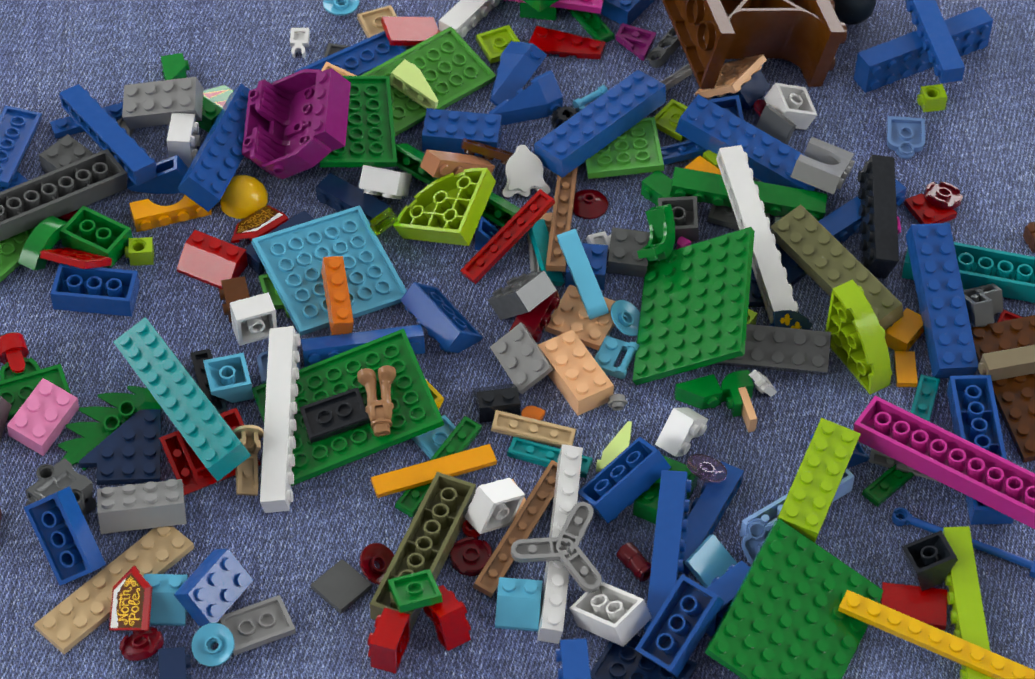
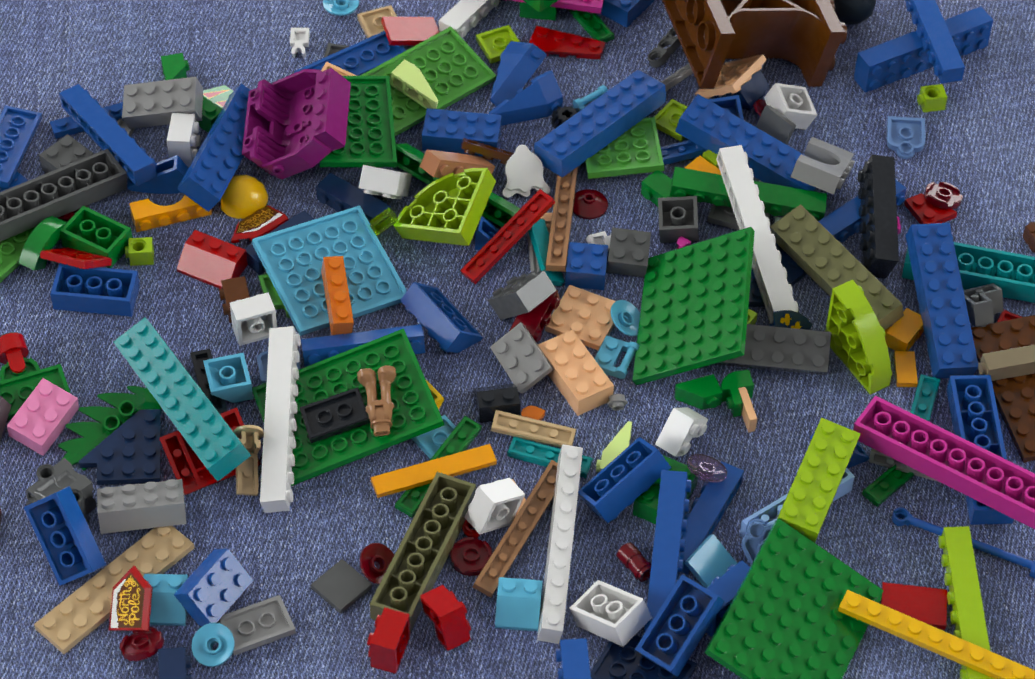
(415, 590): green plate -> none
(550, 548): light grey piece -> none
(582, 274): medium azure beam -> none
(636, 40): magenta wing -> none
(662, 233): green arch -> none
(762, 383): white plate -> none
(929, 559): black slope -> none

